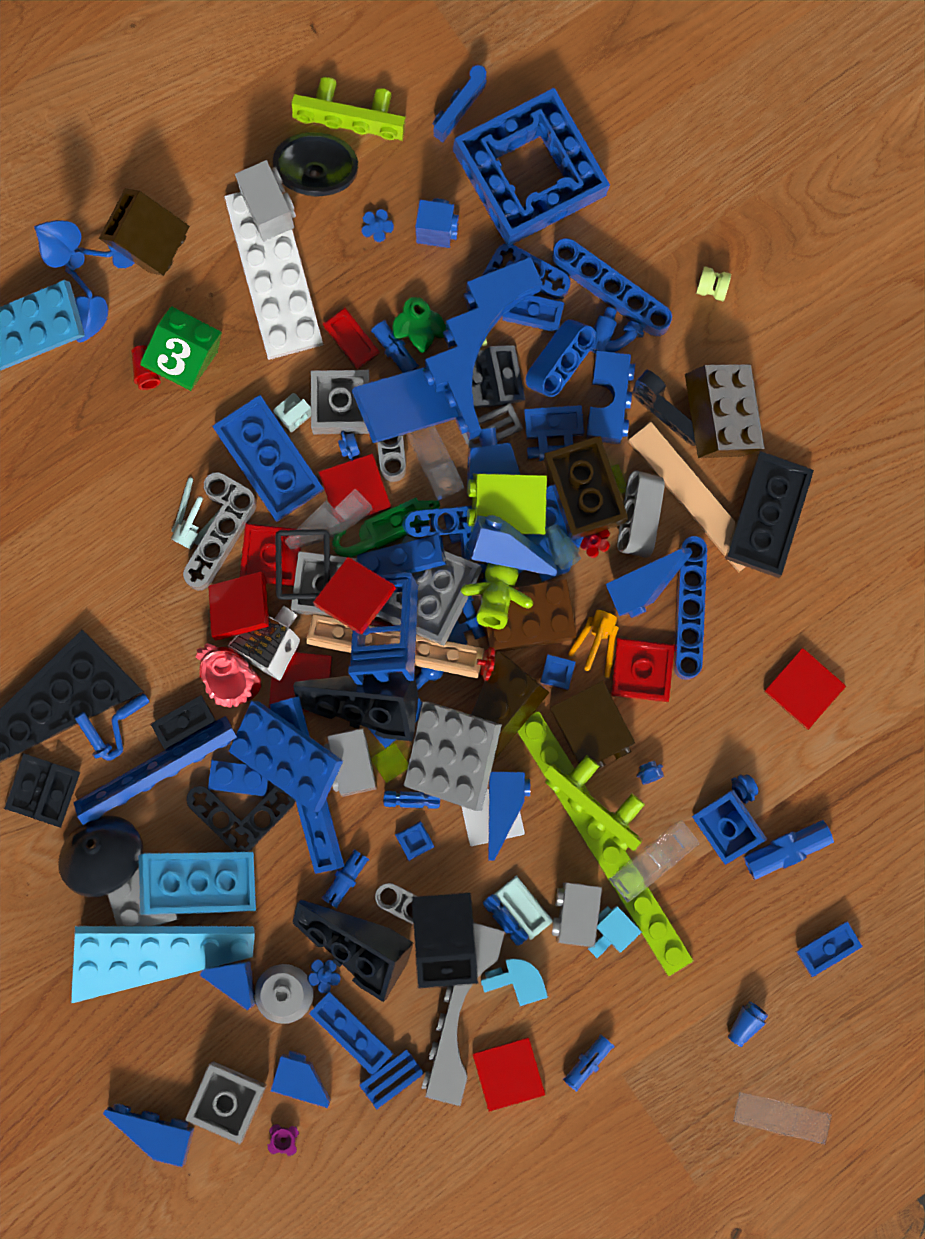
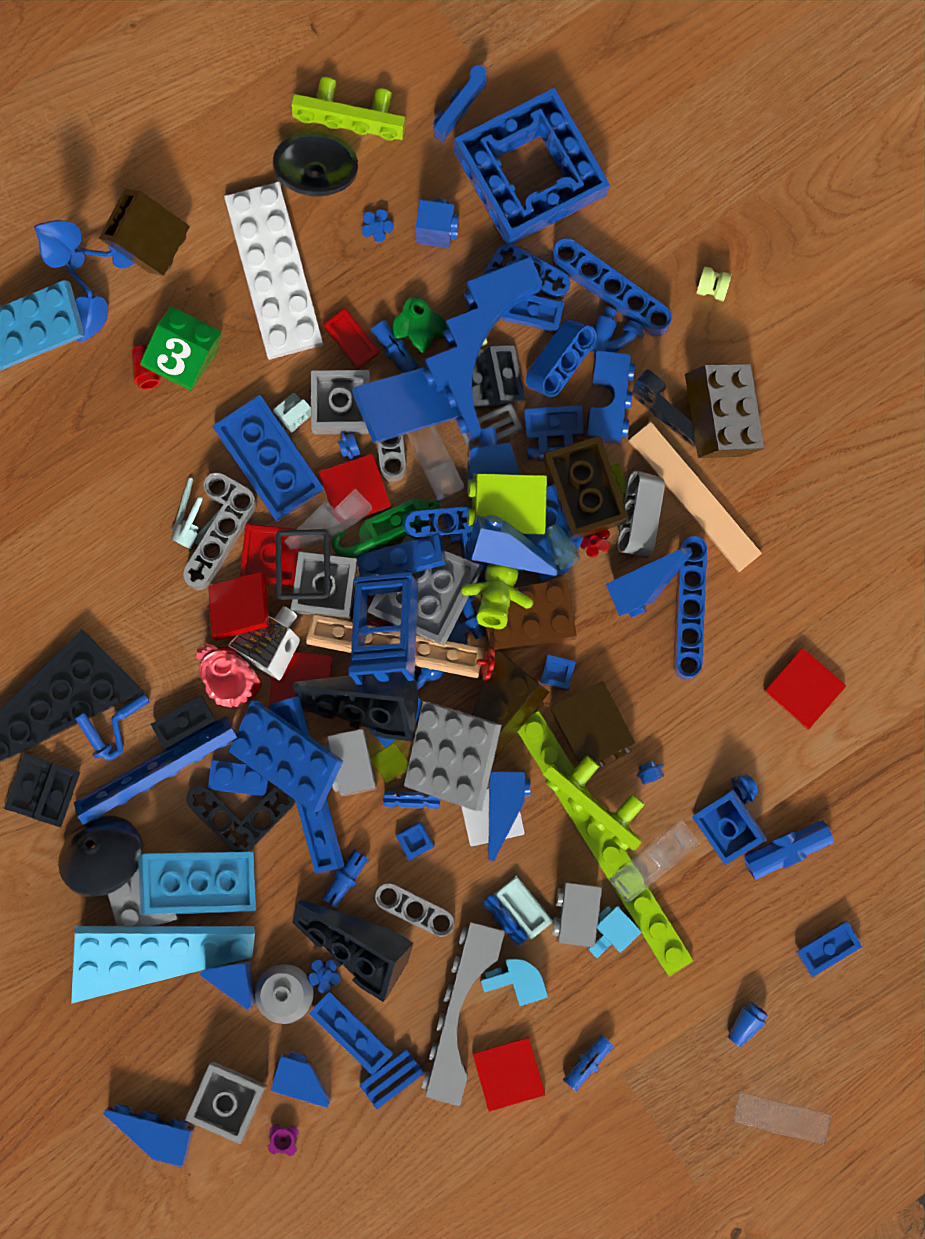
(264, 199): light grey brick -> none
(354, 595): red tile -> none
(444, 940): black slope -> none
(602, 626): light orange plant -> none
(642, 670): red tile -> none
(769, 514): black plate -> none

